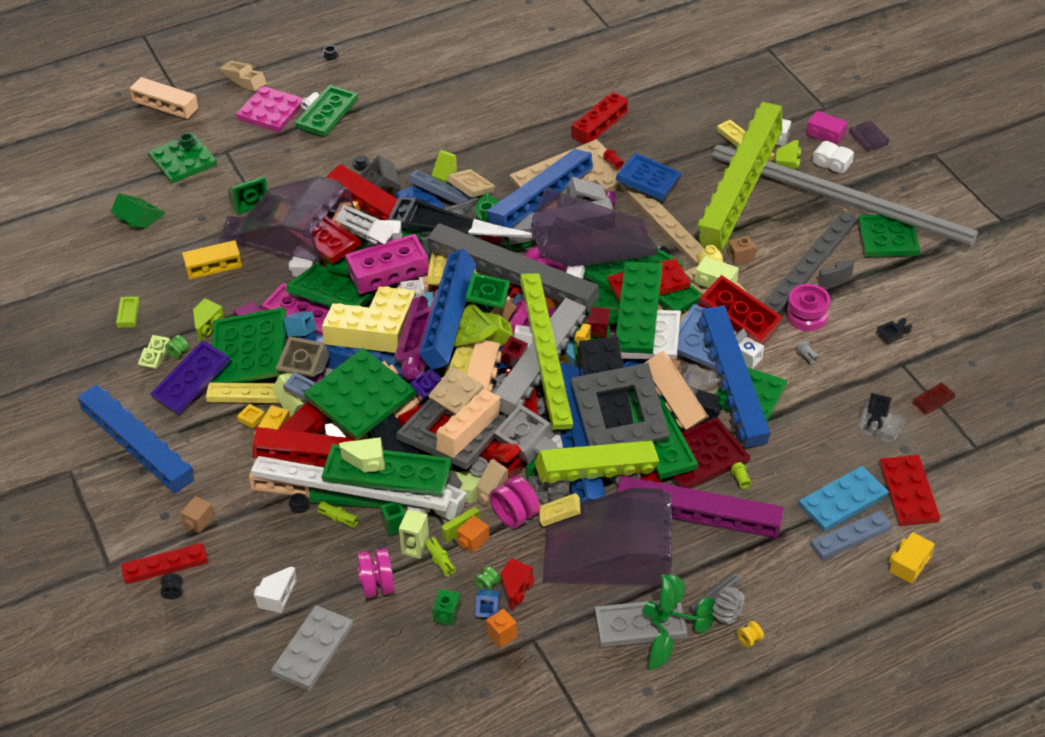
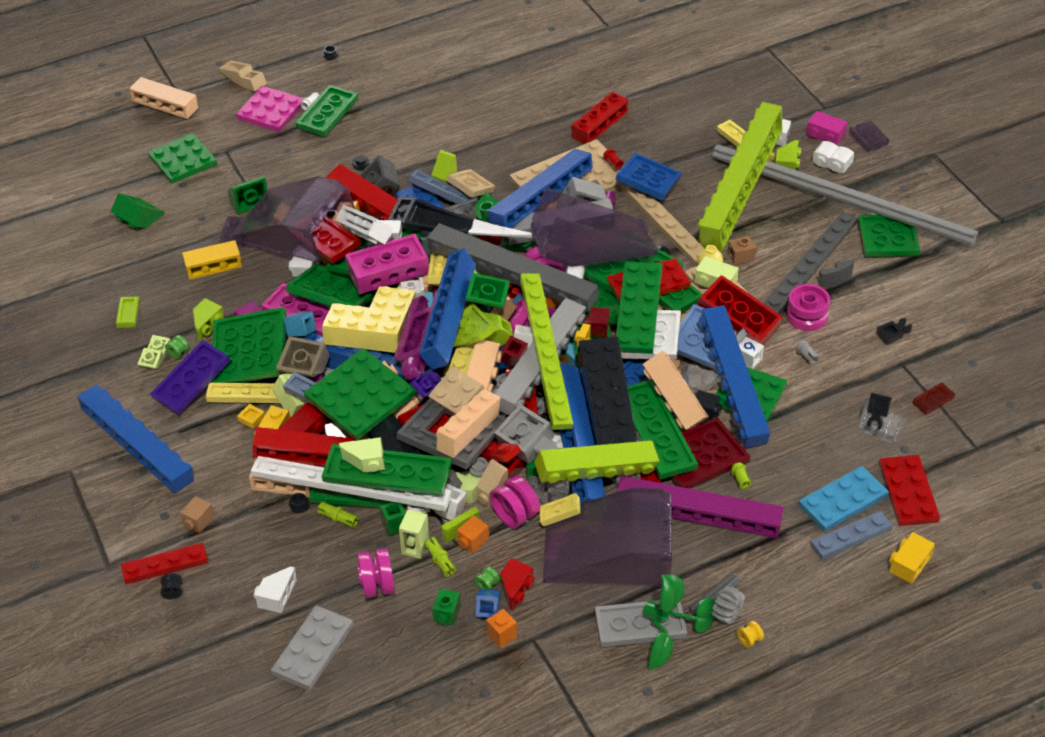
(187, 140): dark green plate -> none
(637, 377): dark grey plate -> none

